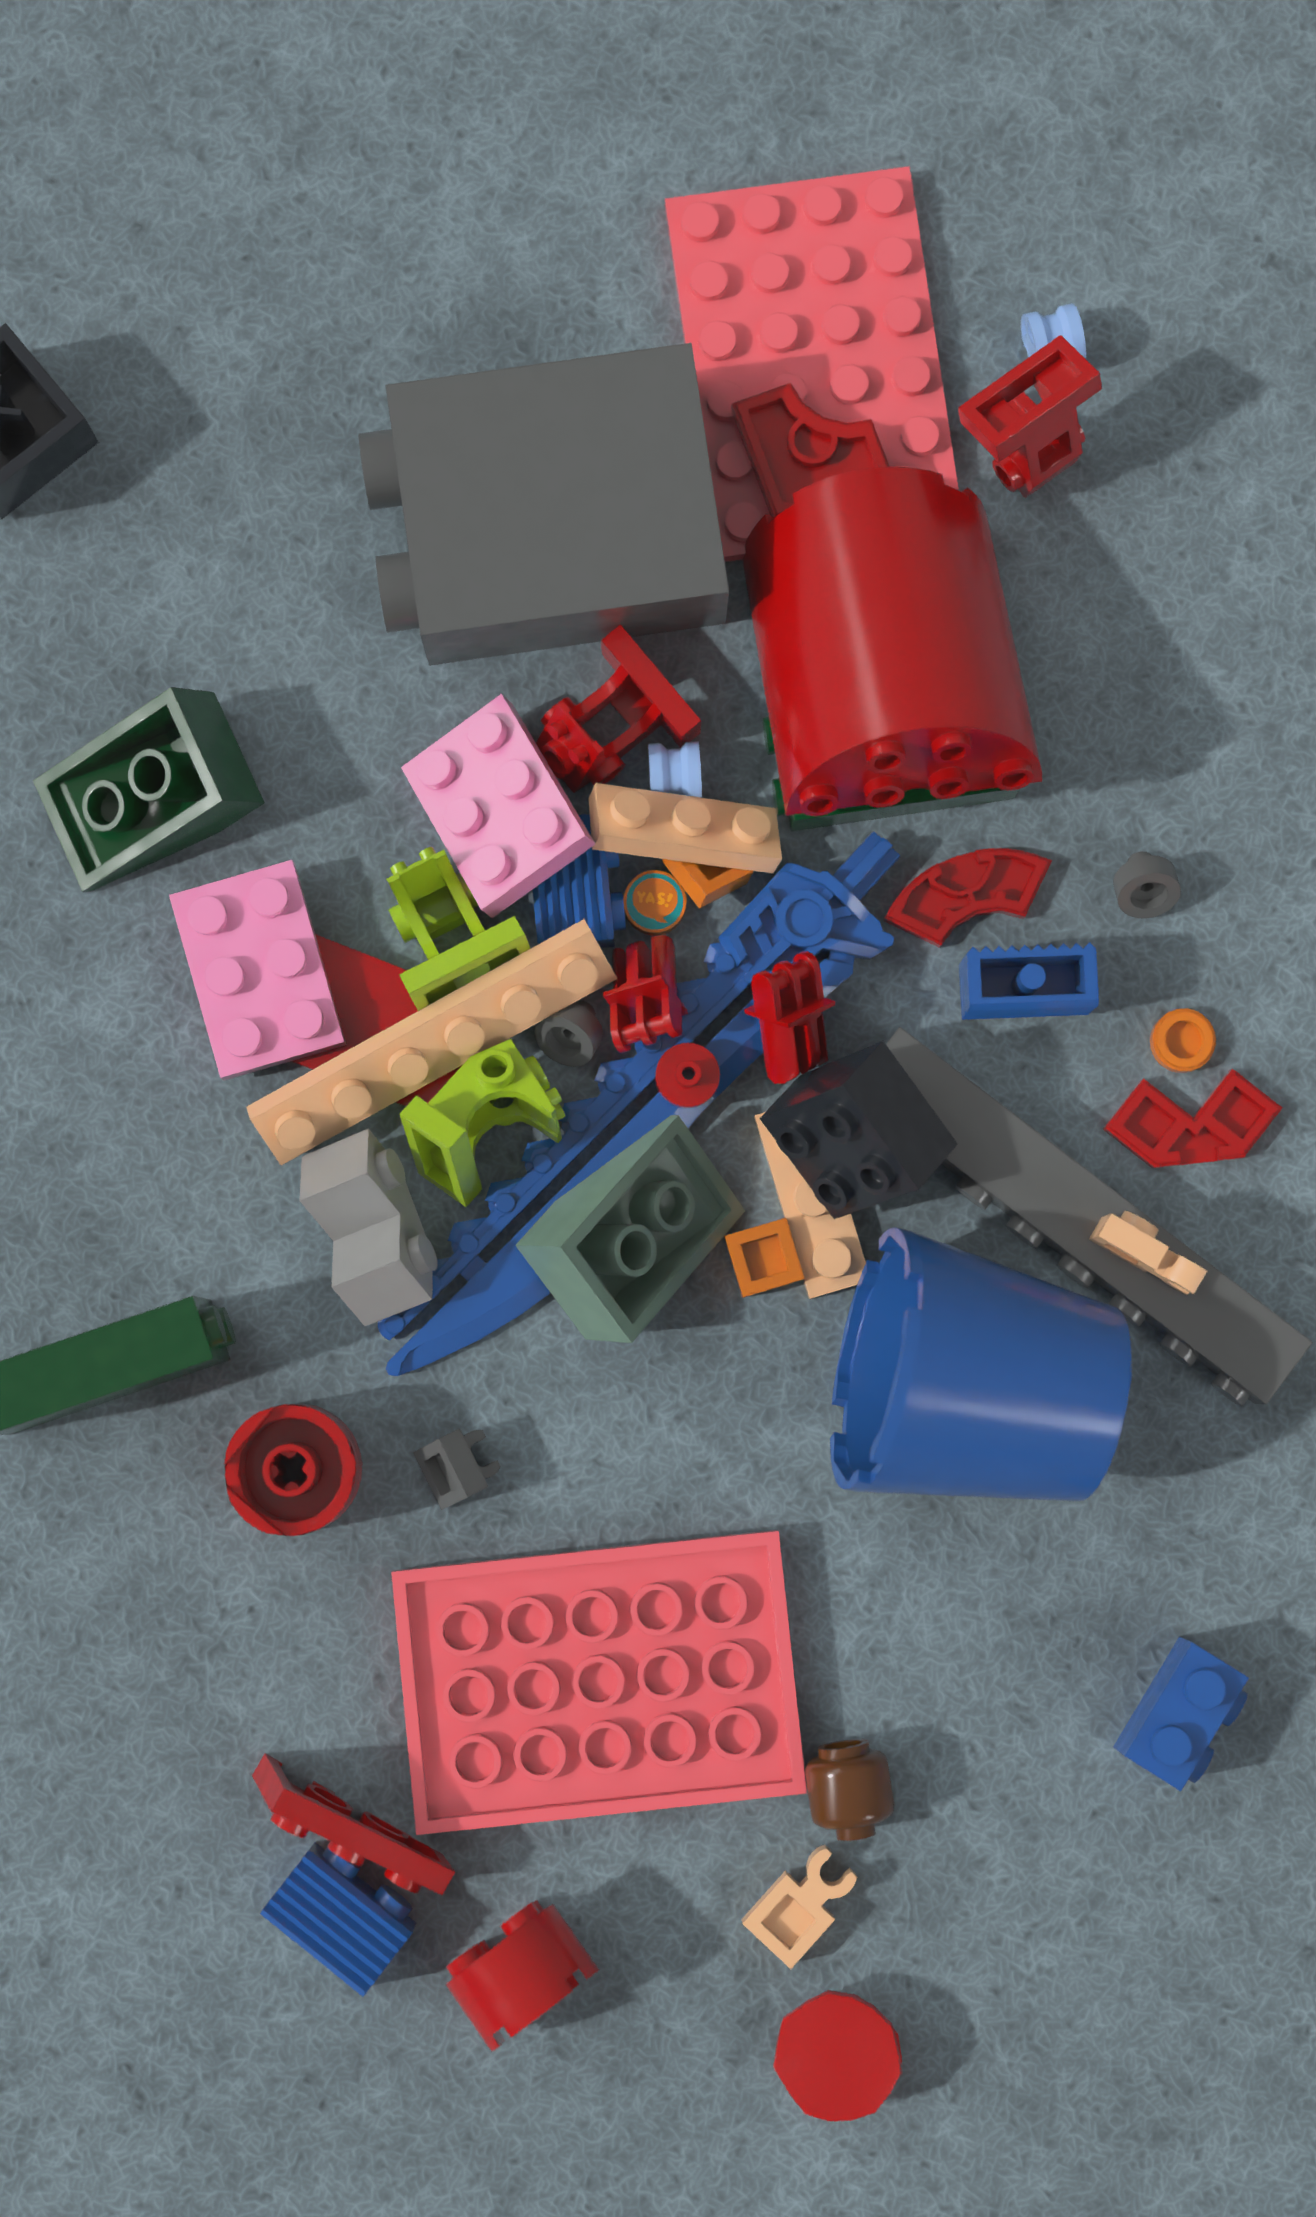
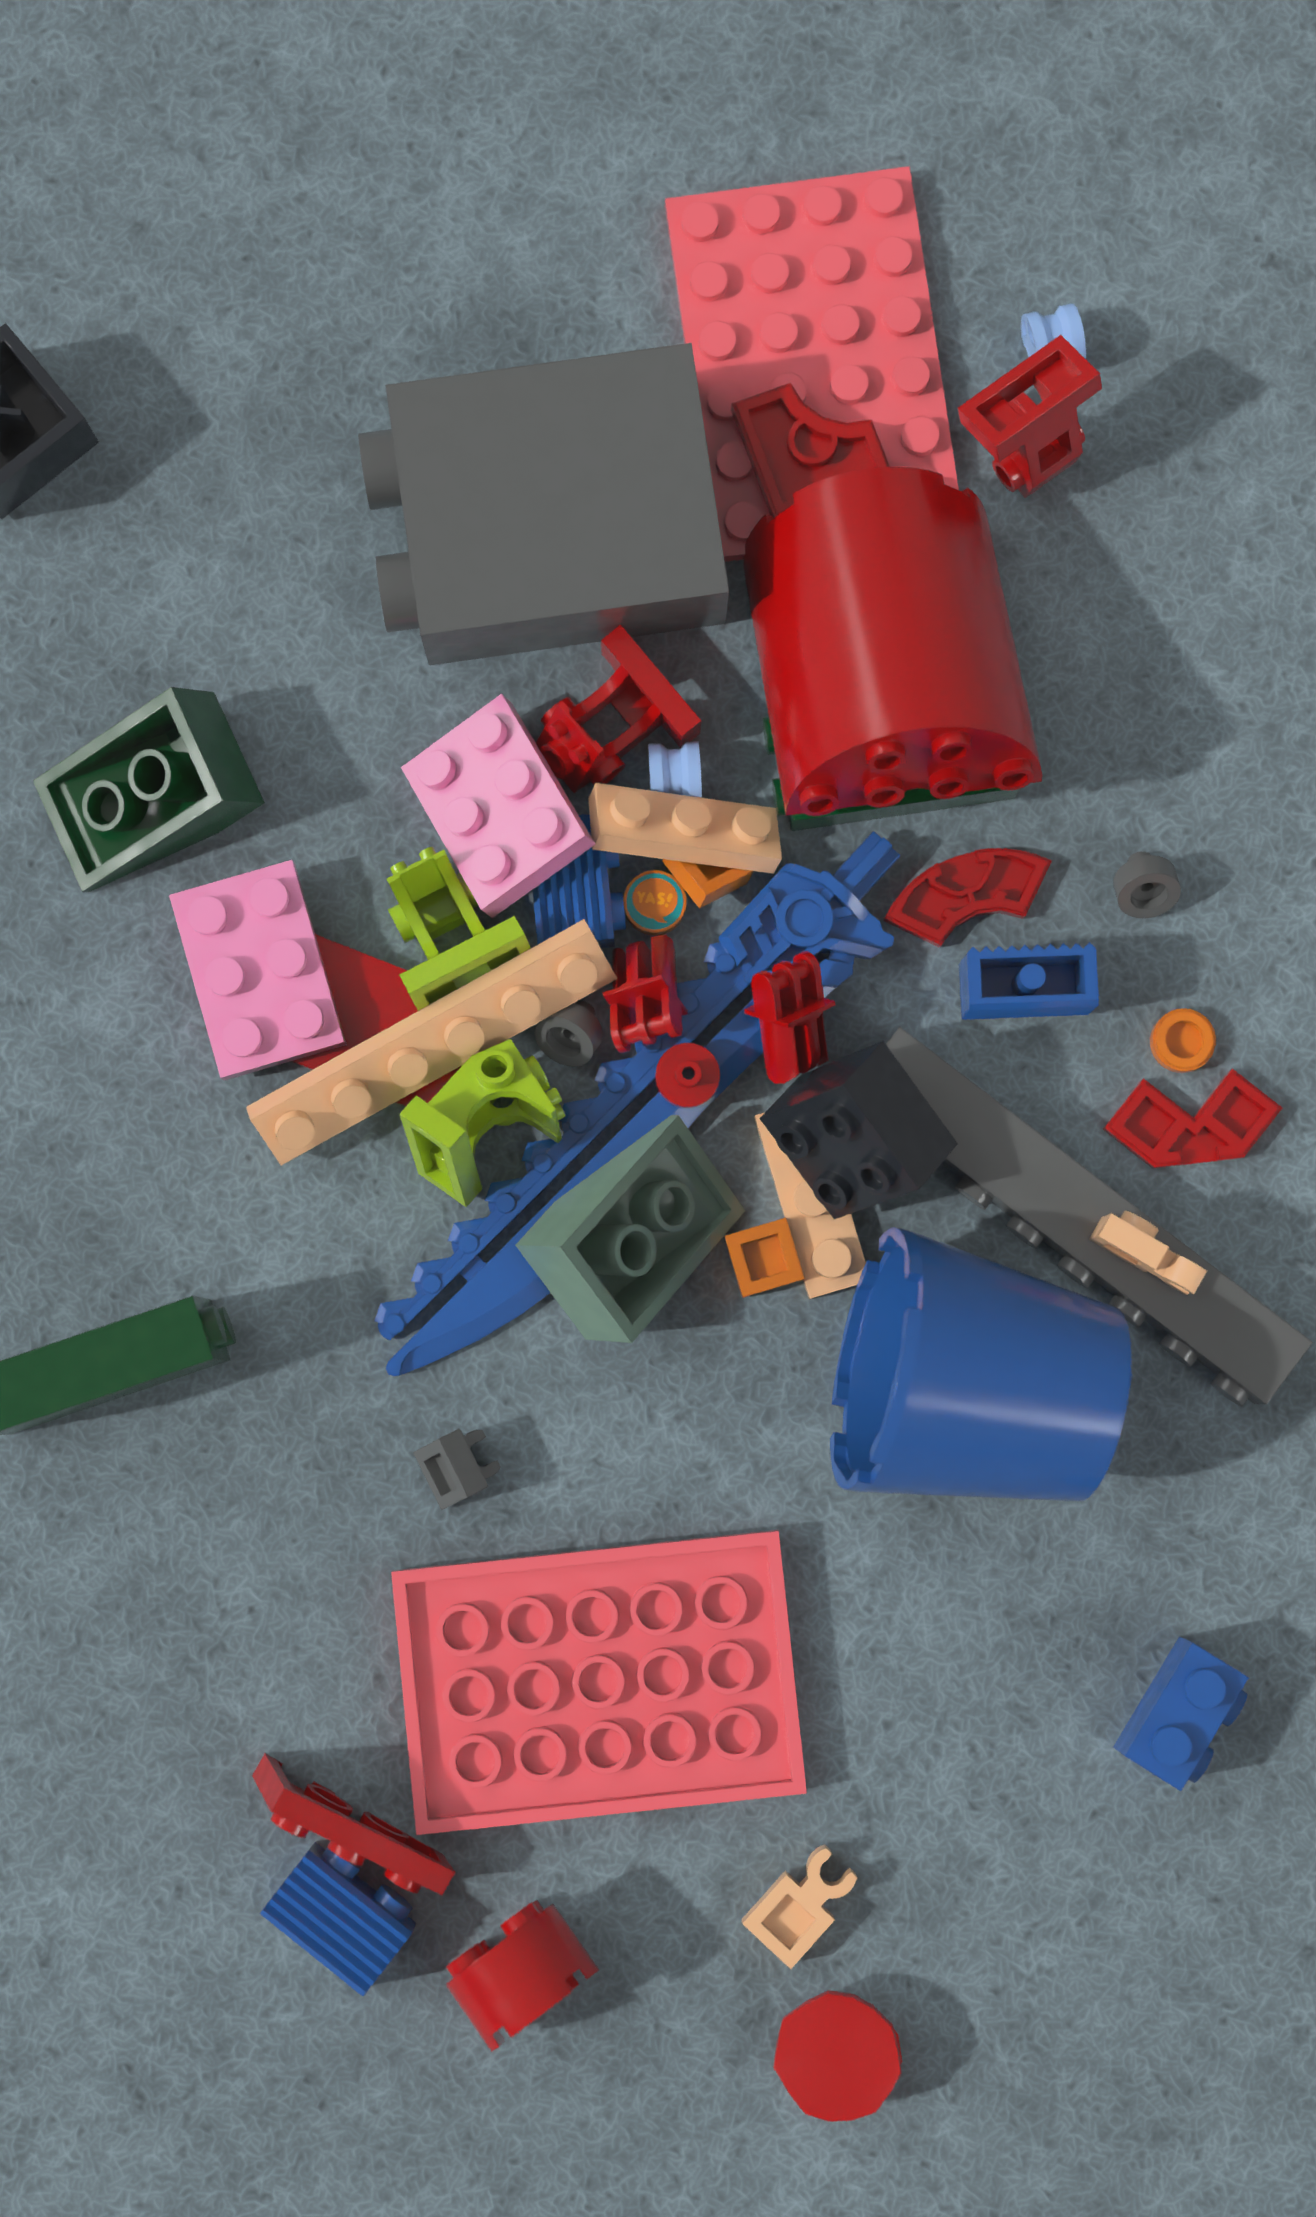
(256, 1472): red brick -> none
(377, 1237): light grey brick -> none
(849, 1788): reddish brown head -> none

